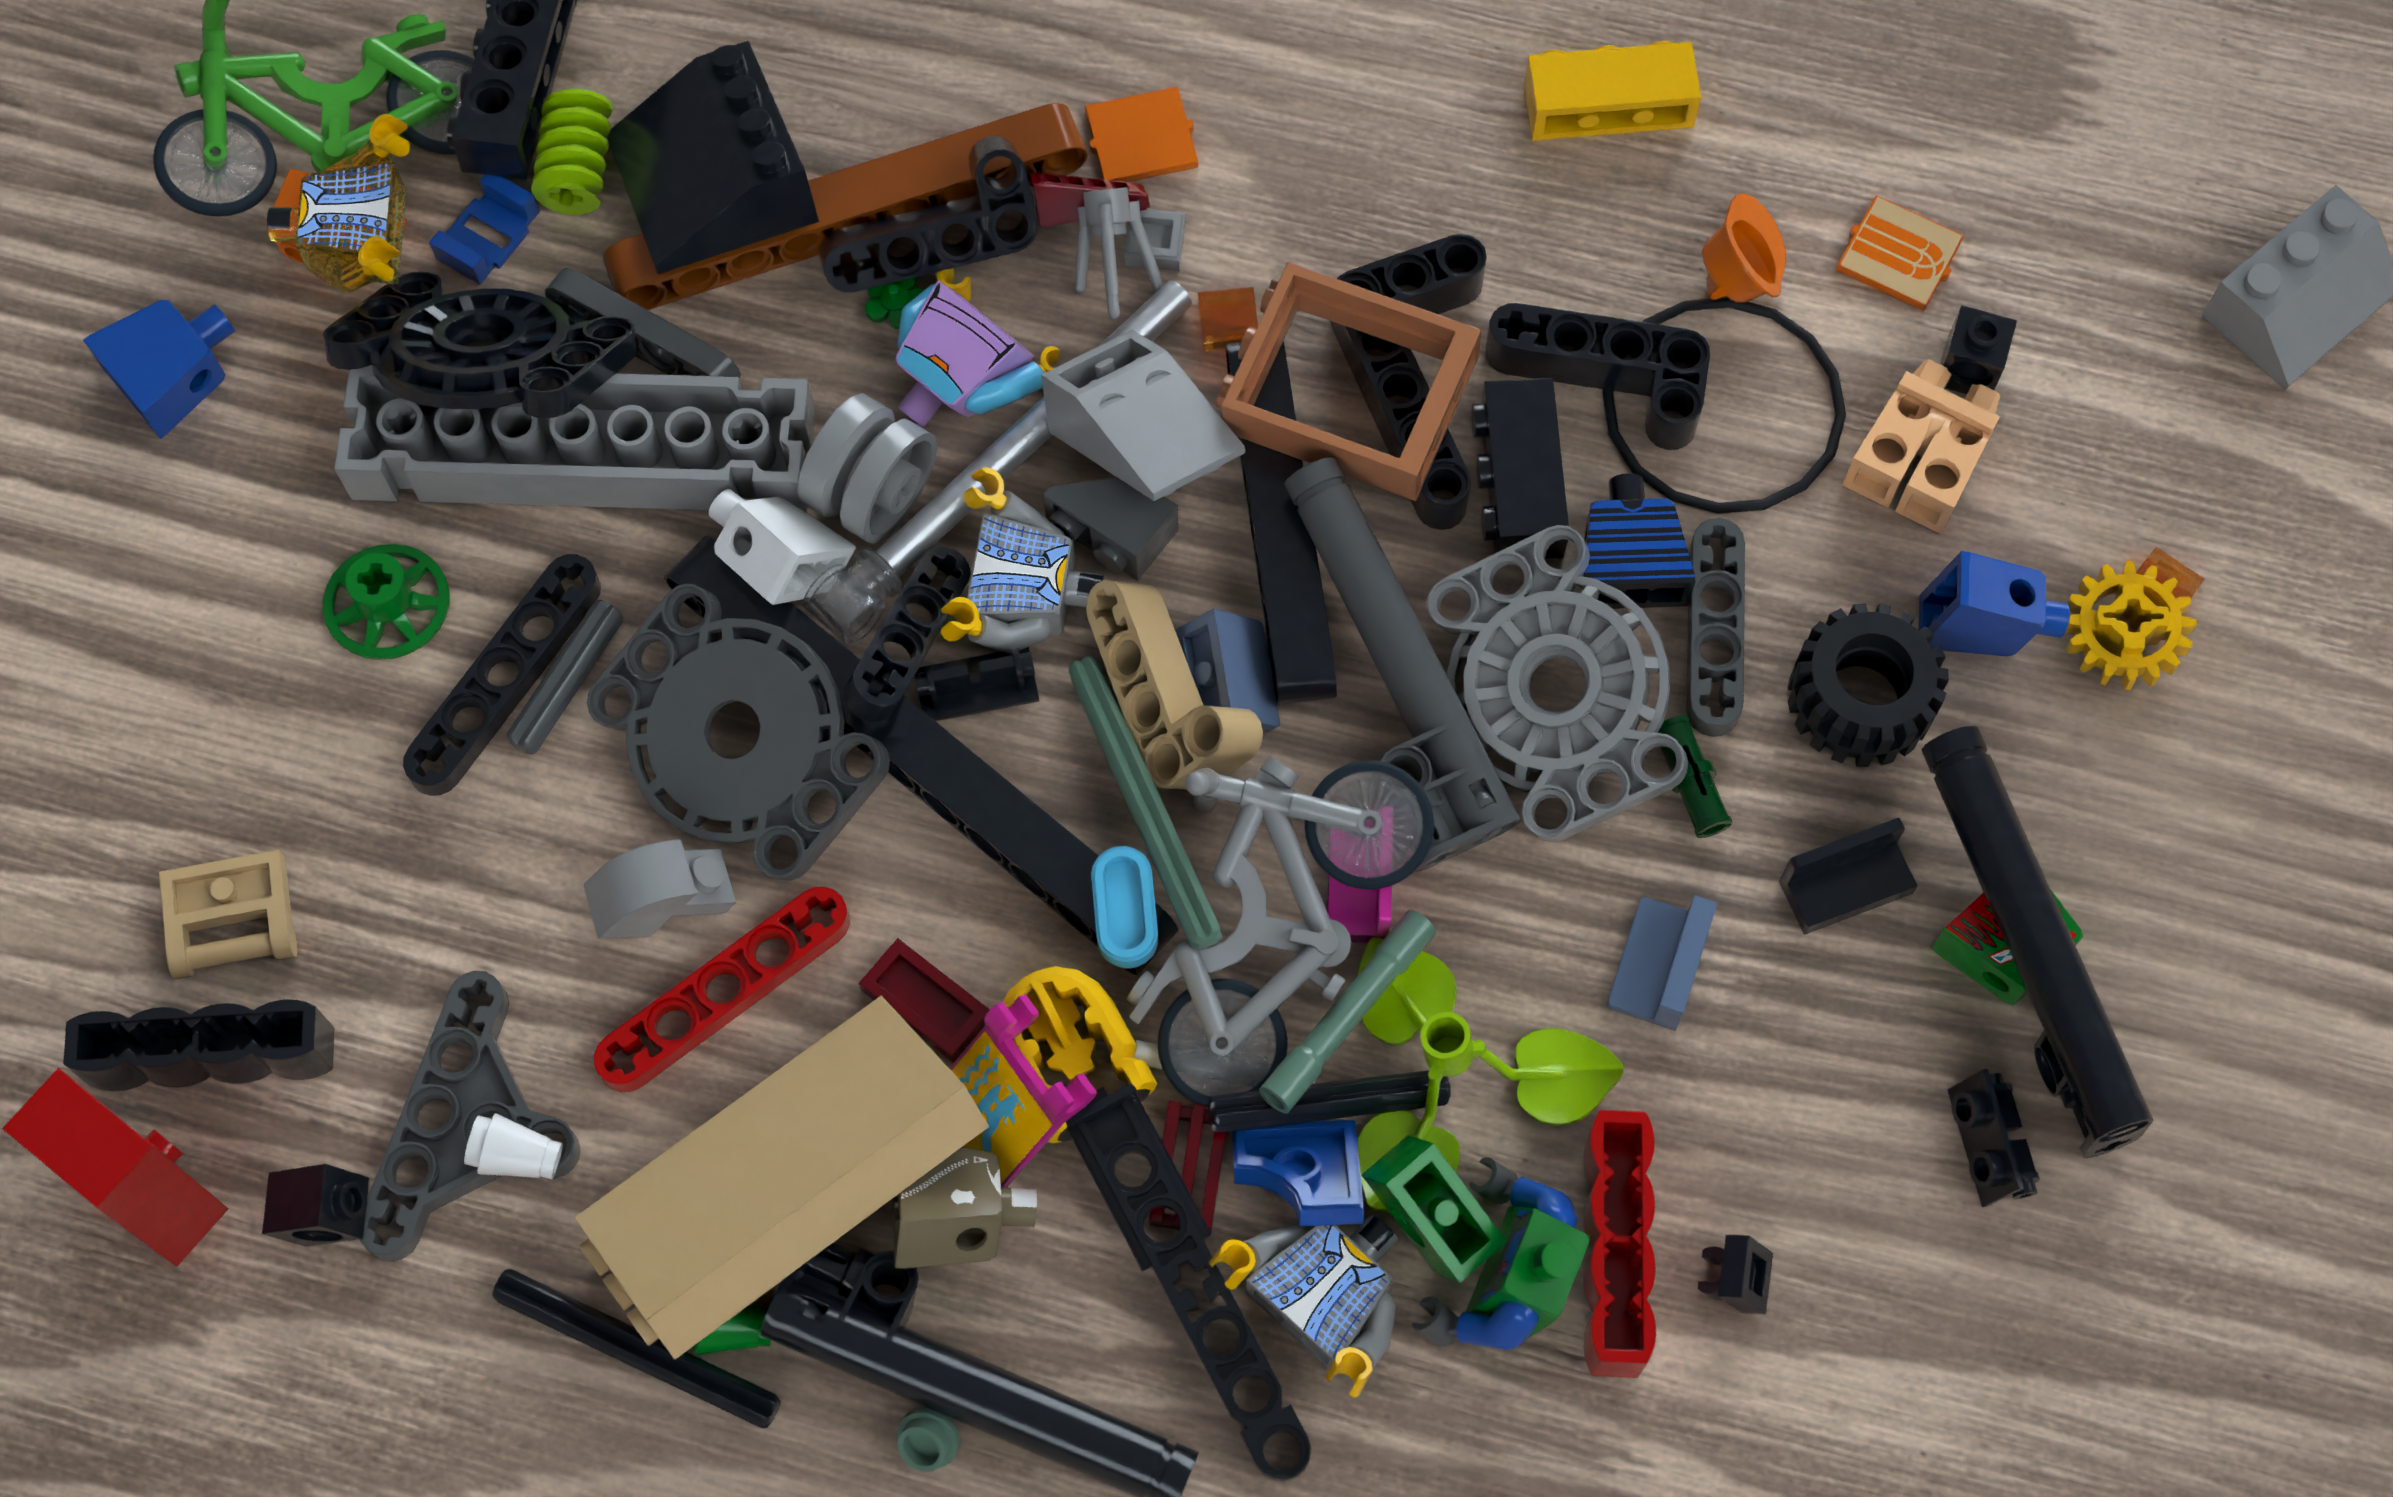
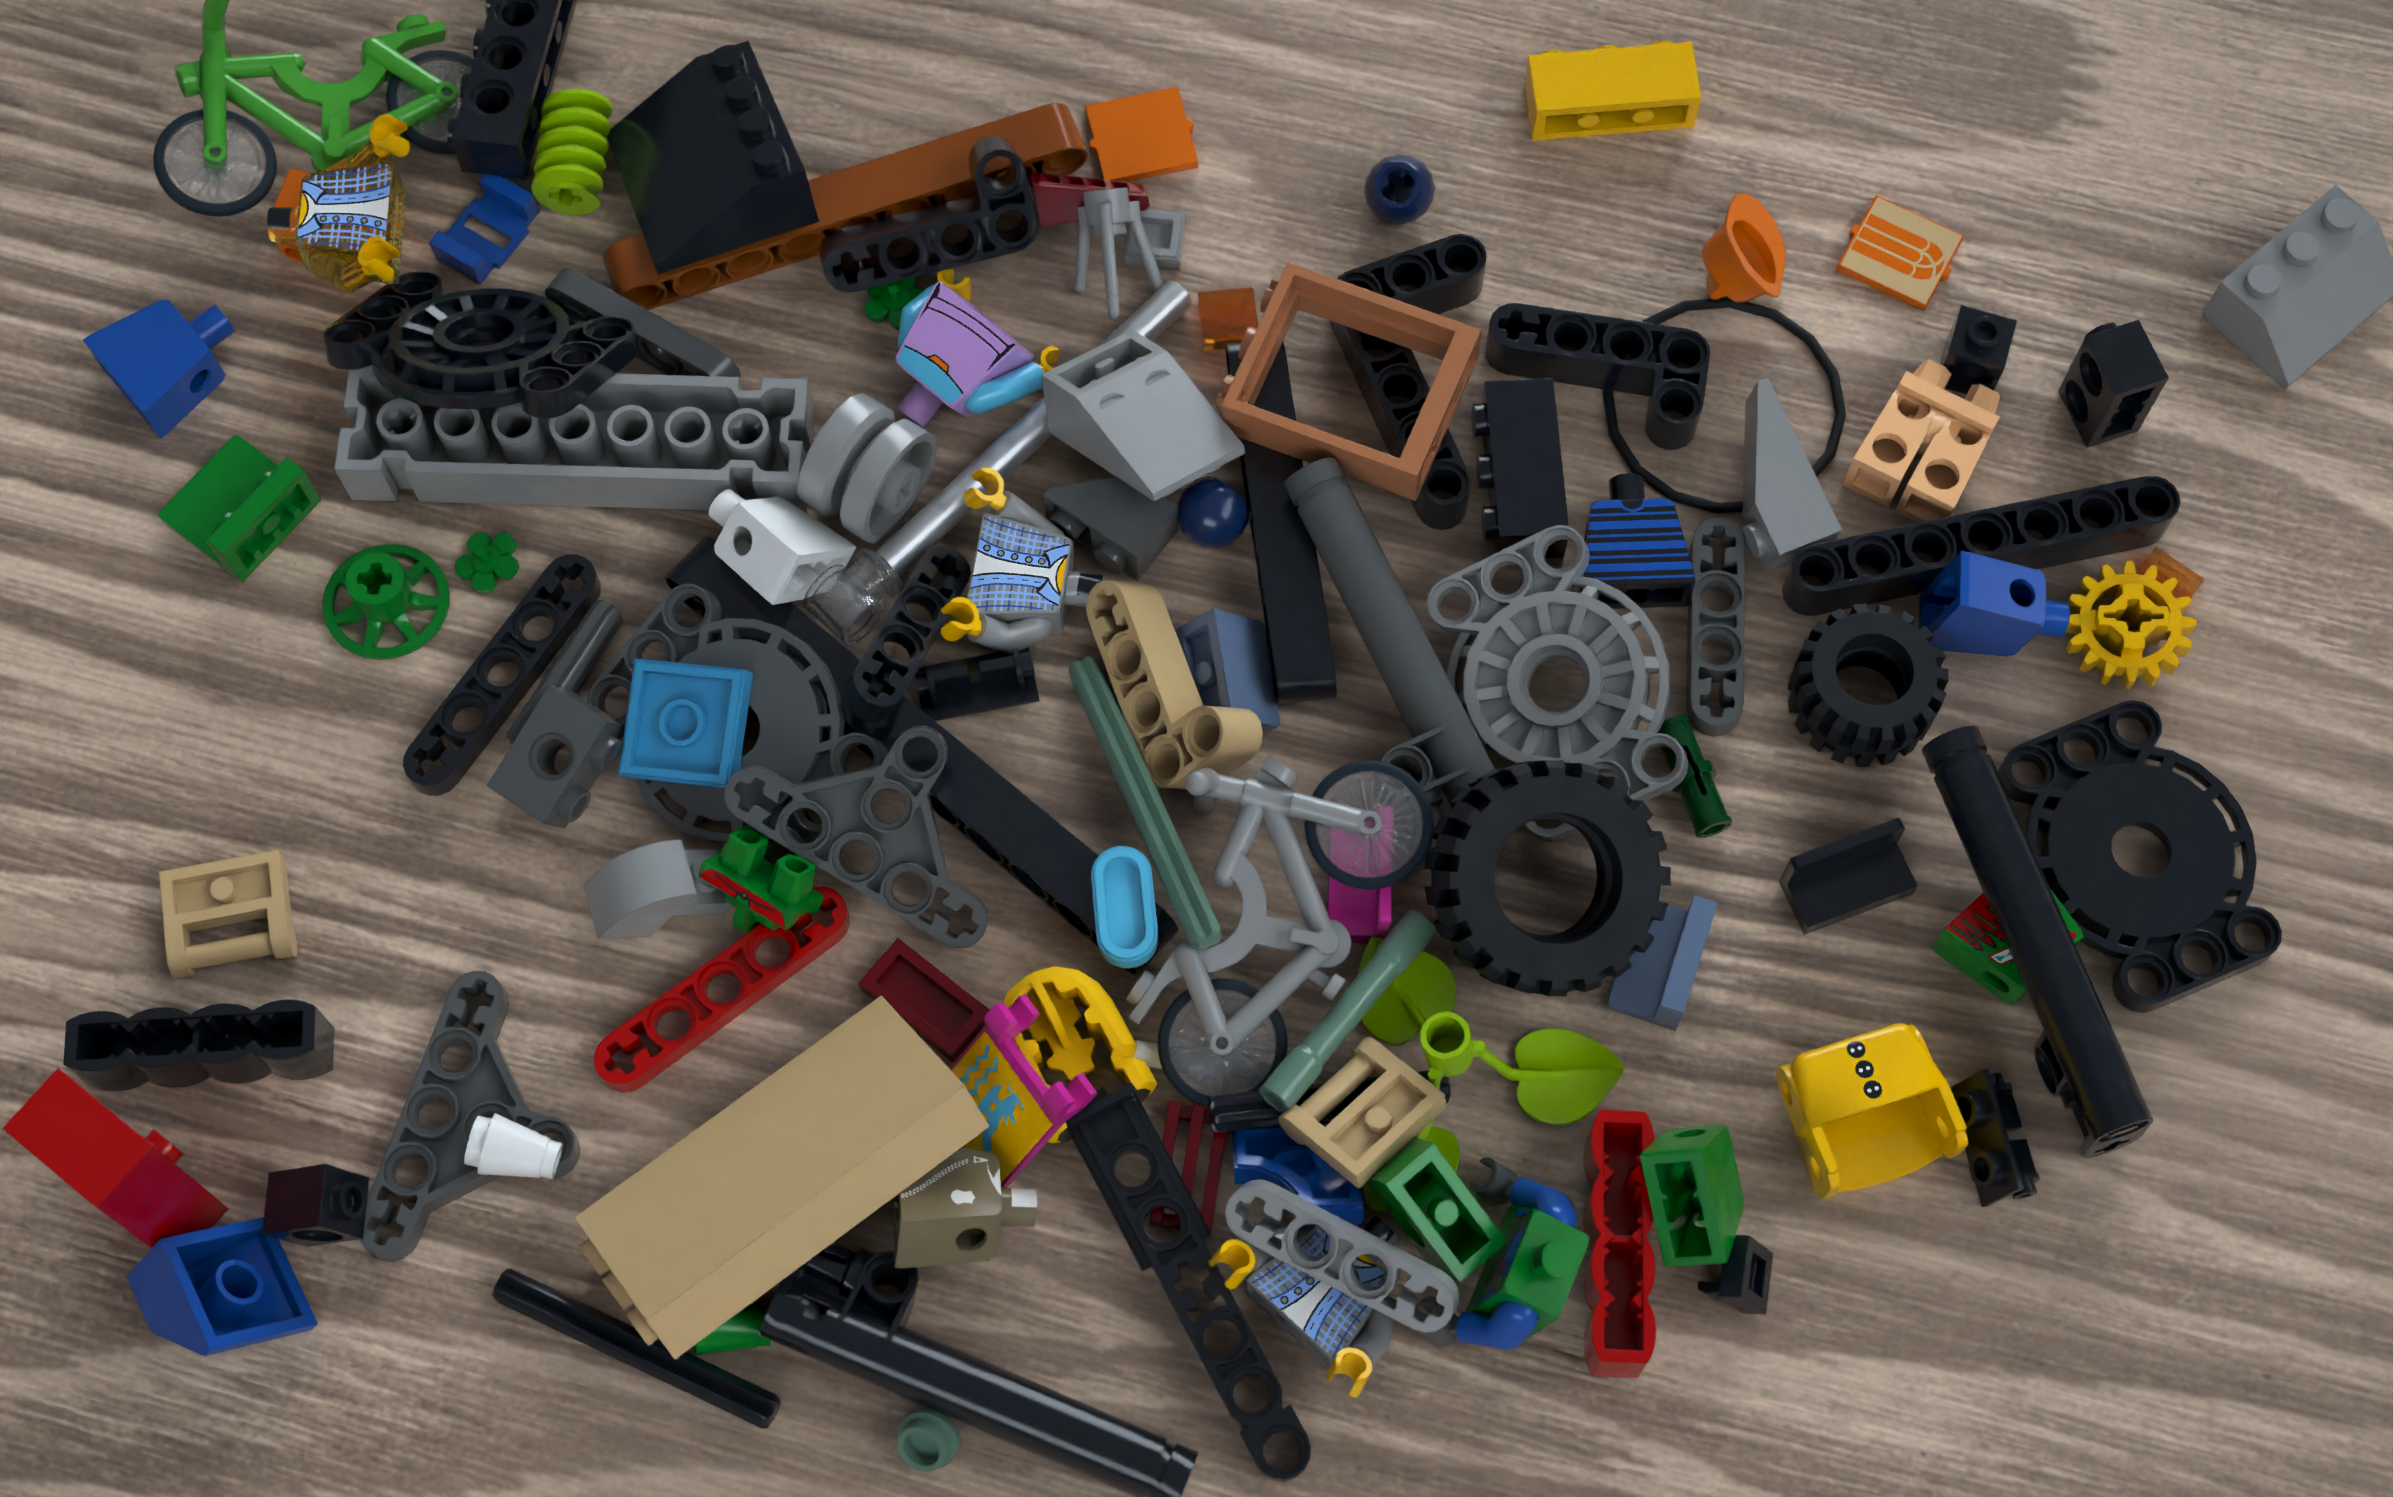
(220, 1289): none -> blue slope
(240, 506): none -> green bracket
(488, 560): none -> green plant
(528, 769): none -> dark grey brick
(685, 723): none -> dark azure tile
(758, 889): none -> green hips
(847, 815): none -> dark grey beam
(1212, 513): none -> dark blue piece
(1337, 1265): none -> light grey beam
(1372, 1125): none -> tan plate
(1399, 189): none -> dark blue piece
(1625, 885): none -> black tyre
(1689, 1179): none -> green torso
(1780, 490): none -> light grey slope
(1870, 1110): none -> yellow piece
(1998, 527): none -> black beam
(2112, 382): none -> black brick
(2153, 912): none -> black piece

